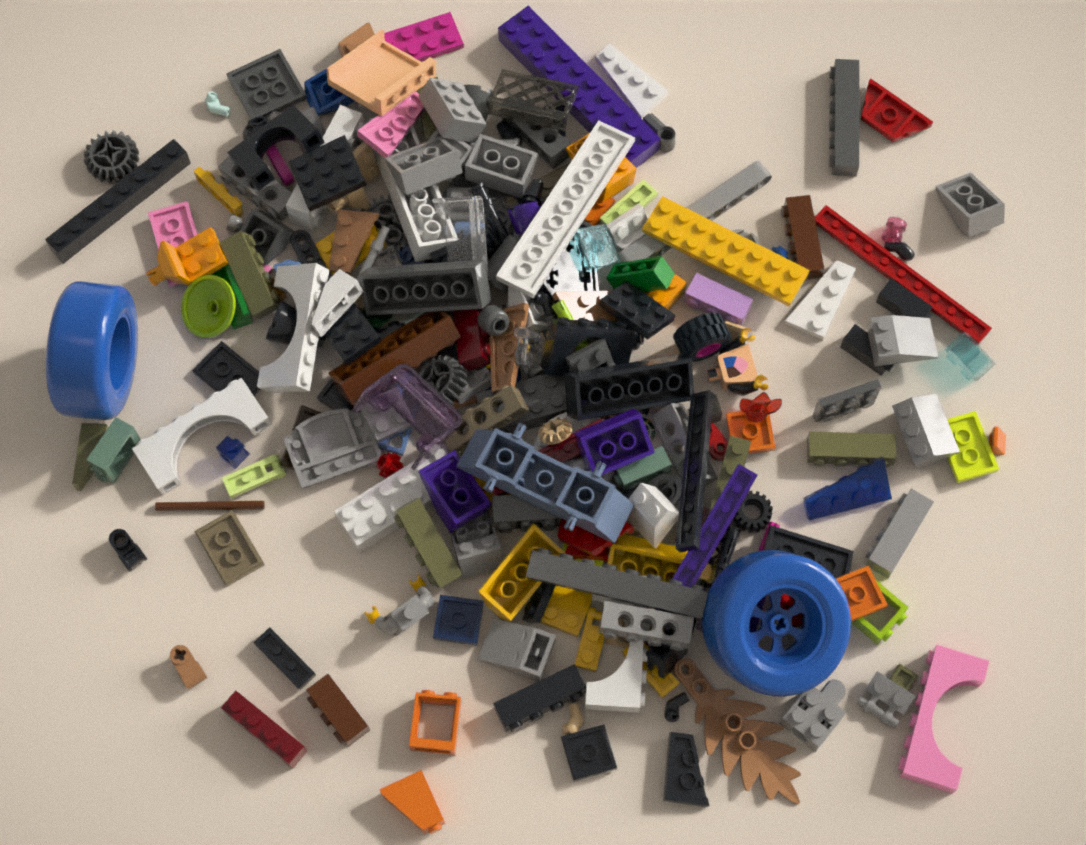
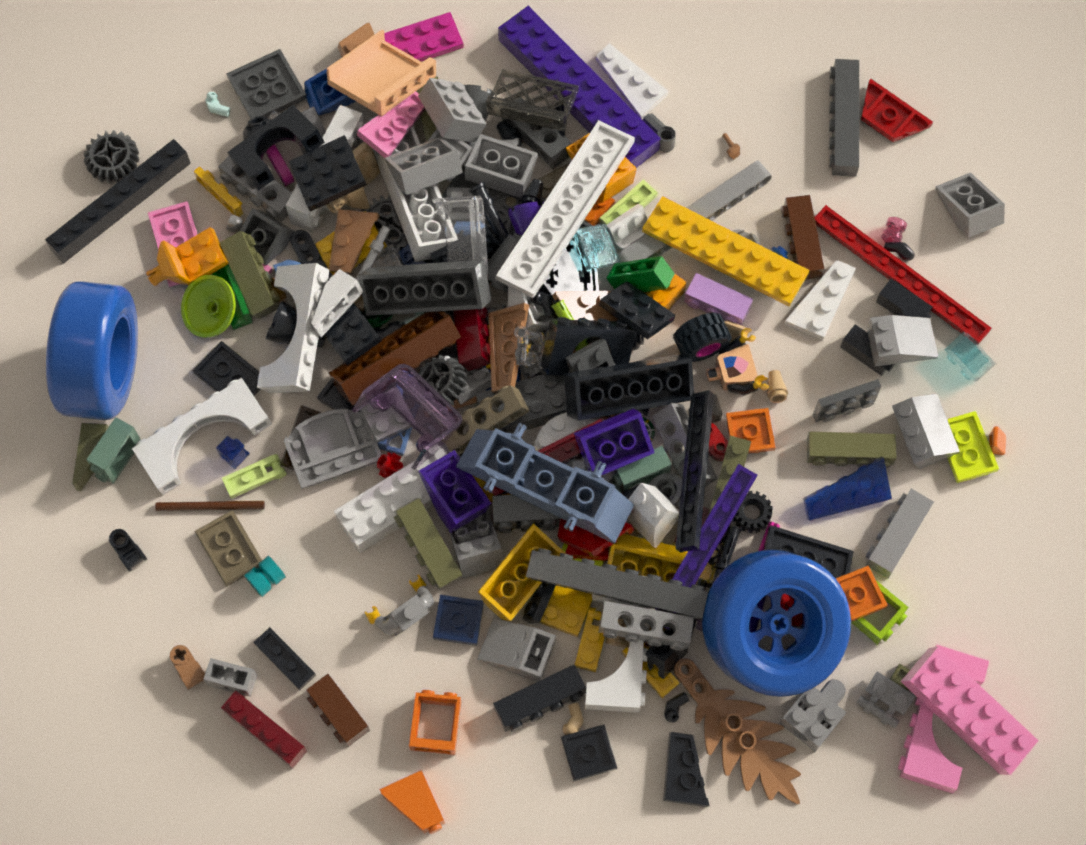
(230, 677): none -> light grey brick
(264, 576): none -> teal wheel
(493, 320): dark grey head -> none
(547, 434): tan gear -> none
(734, 150): none -> medium nougat hand
(760, 407): clear red plate -> none
(777, 390): none -> tan cone
(969, 711): none -> bright pink brick

